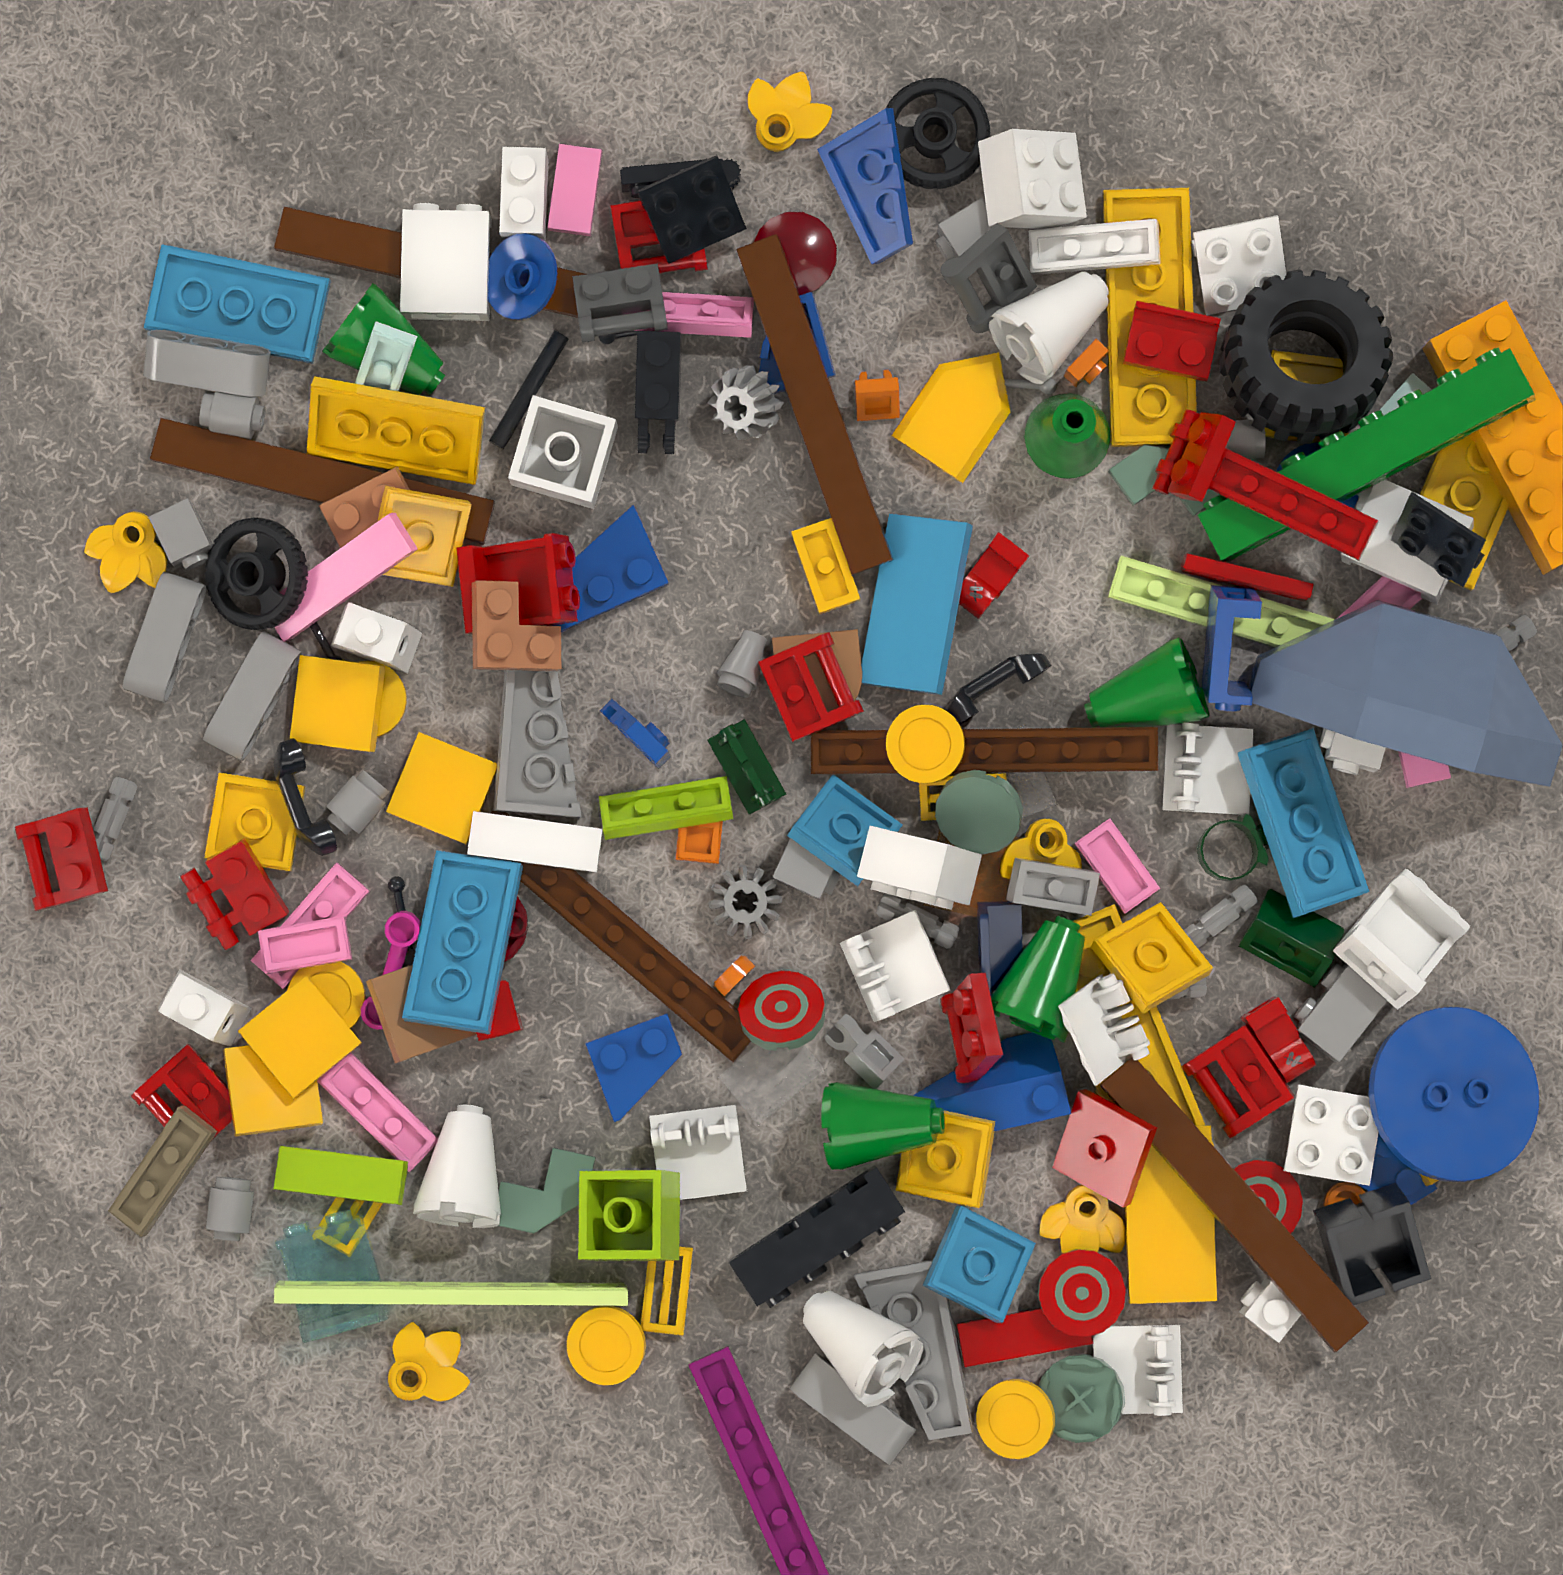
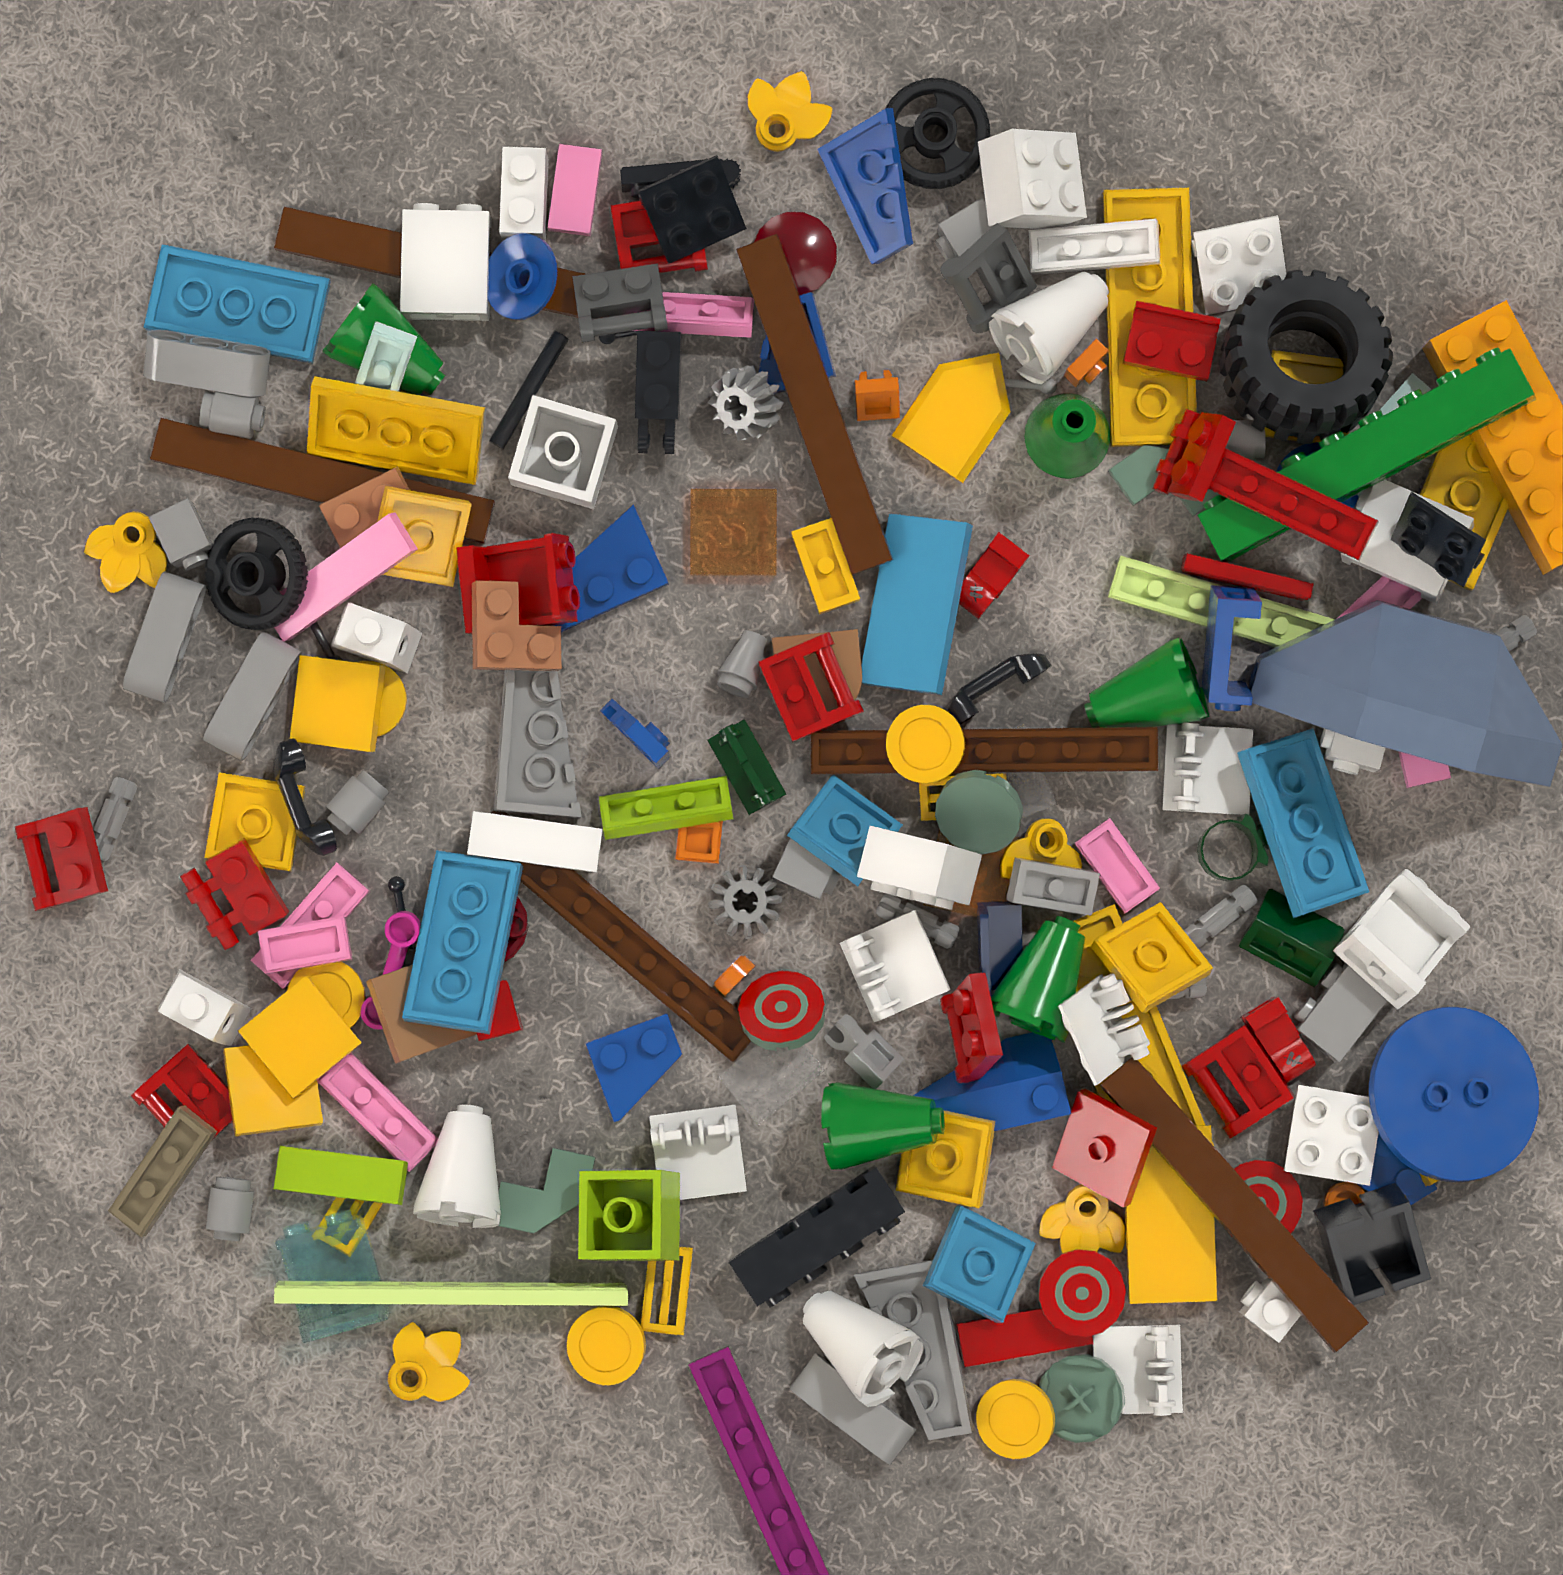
(442, 787): yellow tile -> none
(733, 532): none -> clear orange tile

